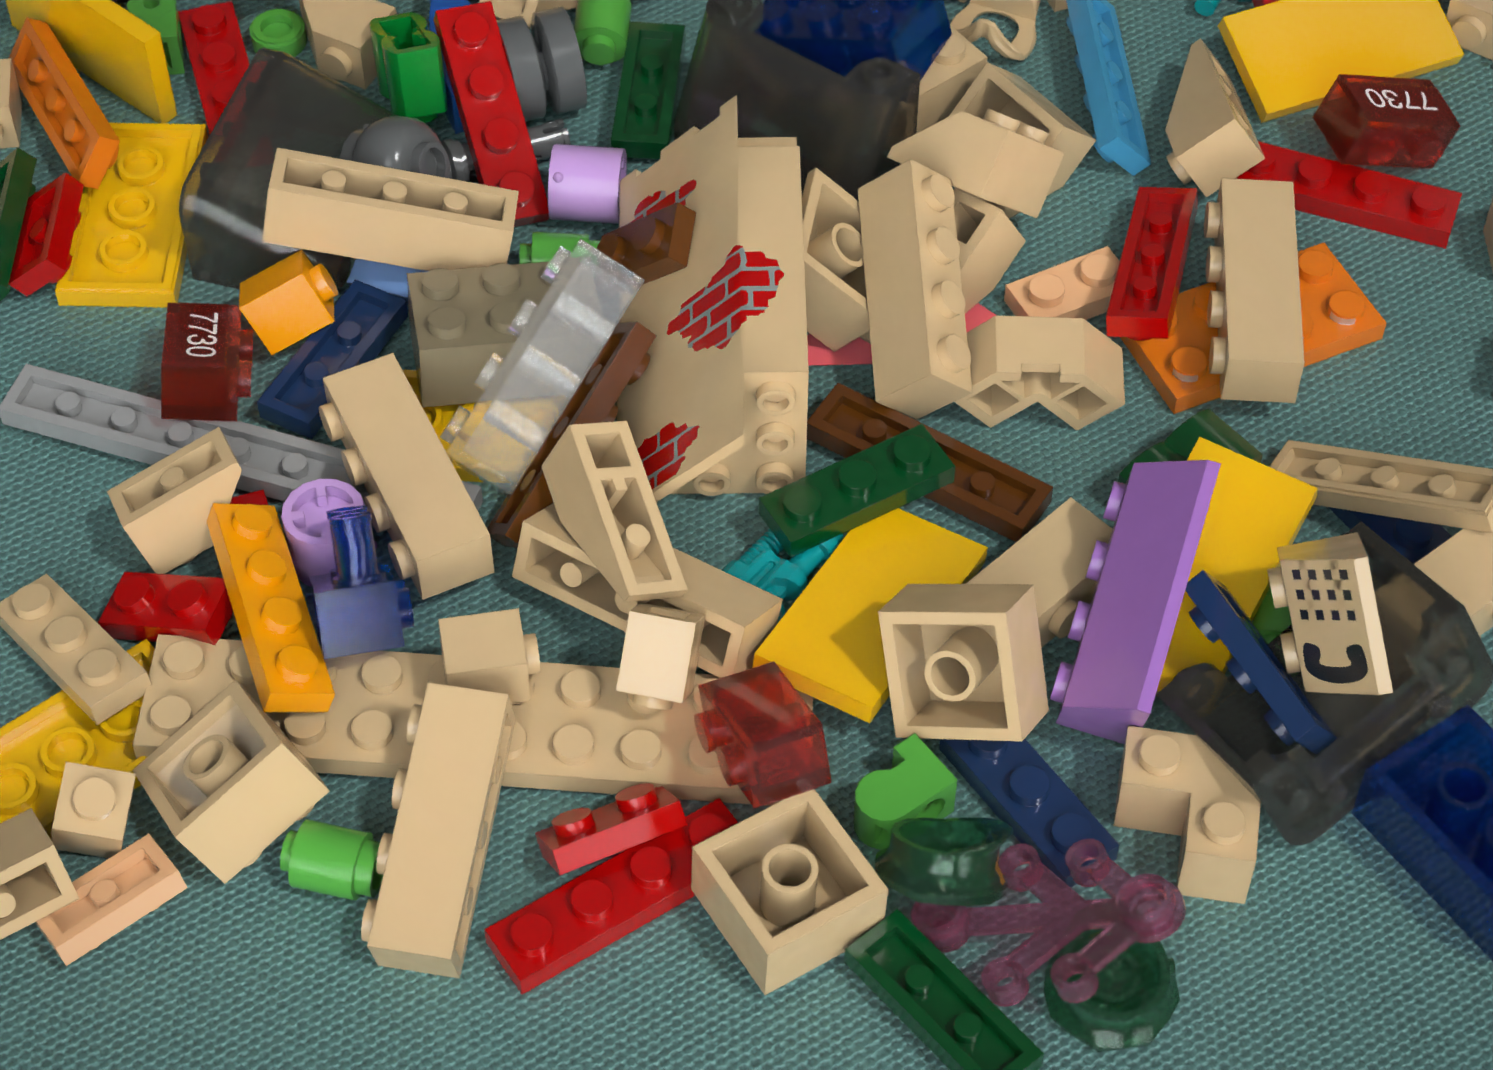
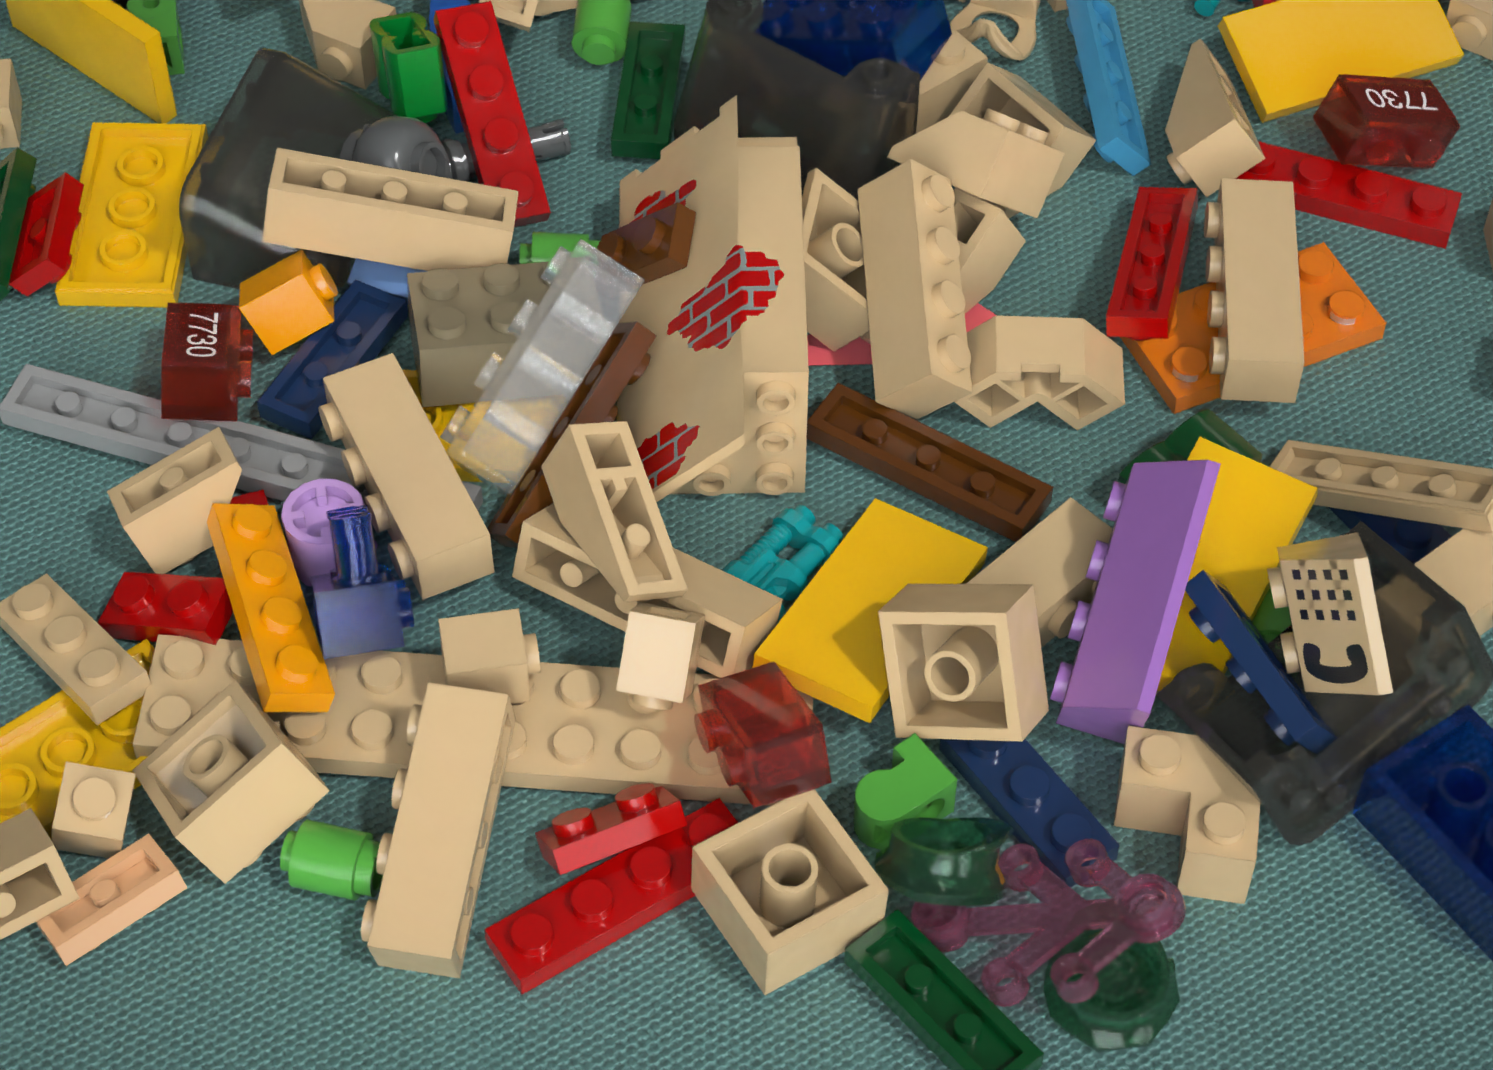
(63, 104): orange plate -> none
(215, 55): red plate -> none
(279, 31): bright green tile -> none
(545, 62): dark grey wheel -> none
(585, 183): lavender piece -> none
(856, 490): dark green plate -> none
(1067, 290): light nougat plate -> none

